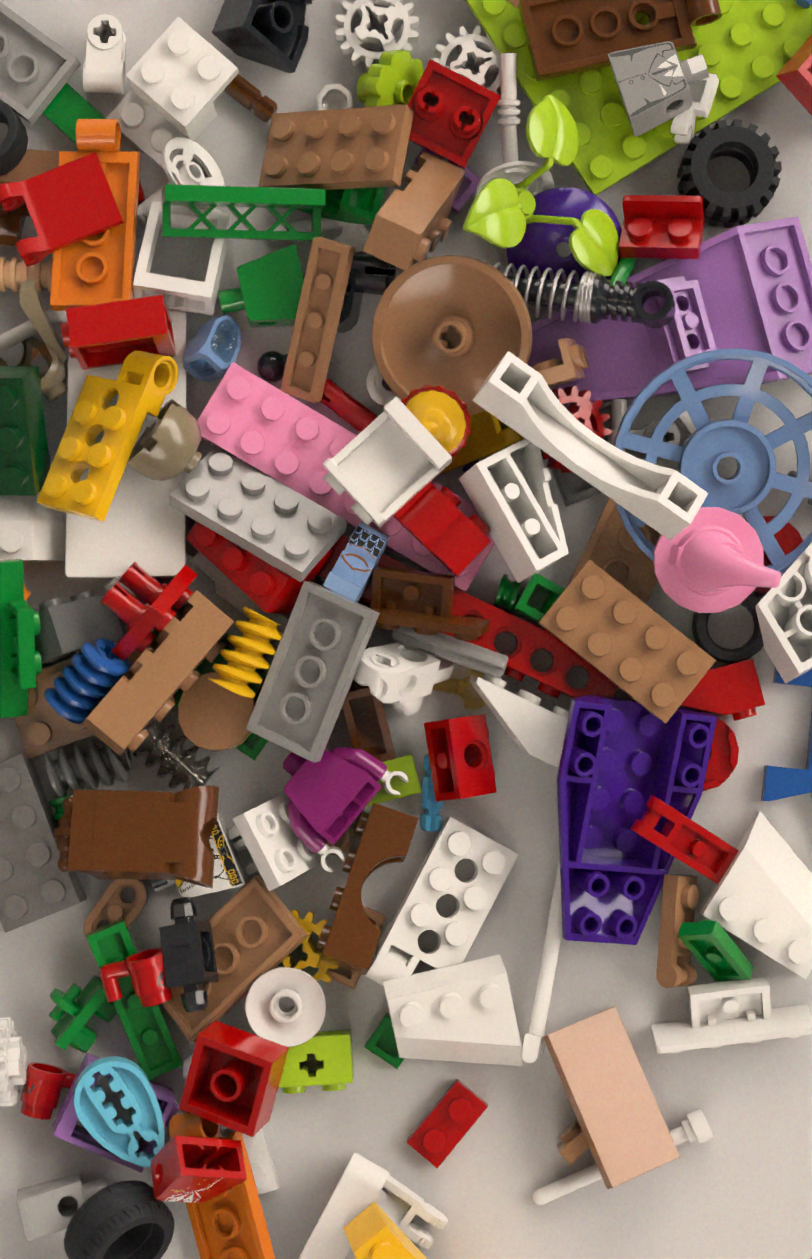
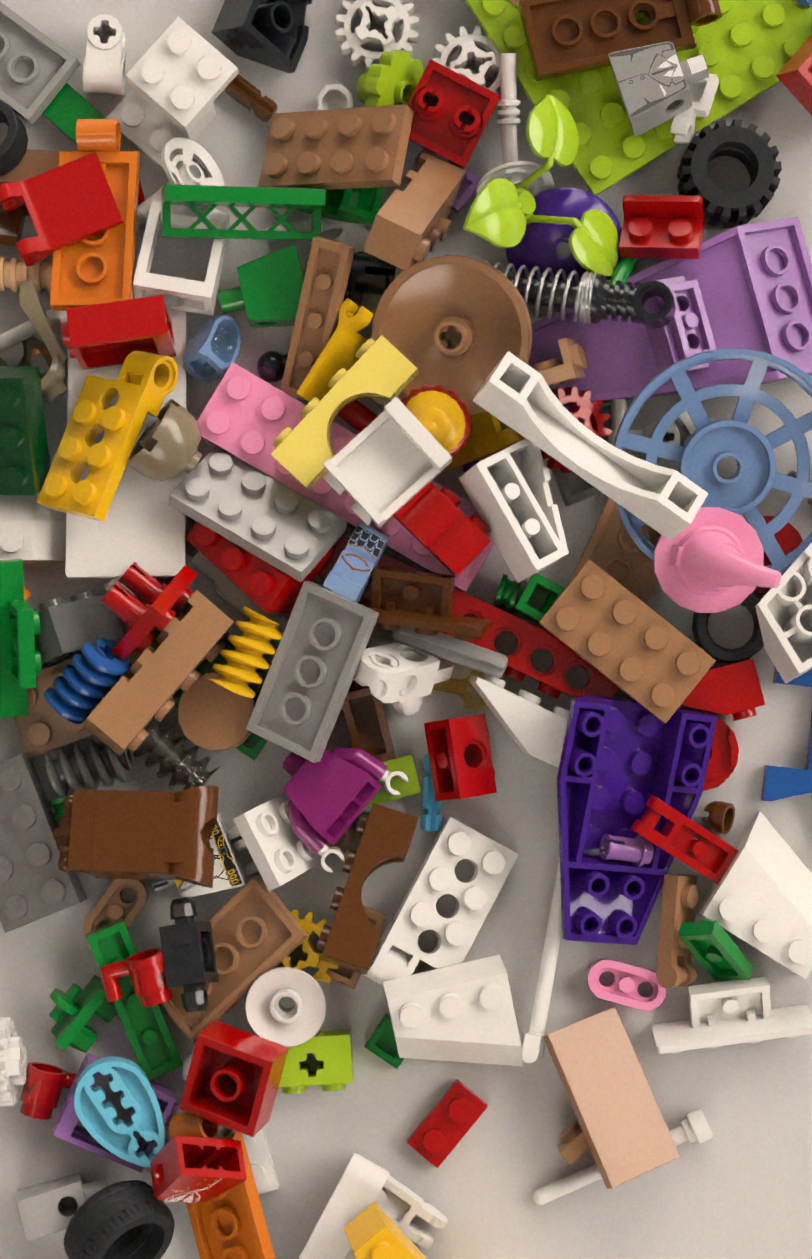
(338, 352): none -> yellow flag
(378, 373): none -> light yellow arch
(625, 984): none -> bright pink plate
(636, 850): none -> medium lavender pin
(720, 816): none -> reddish brown hinge

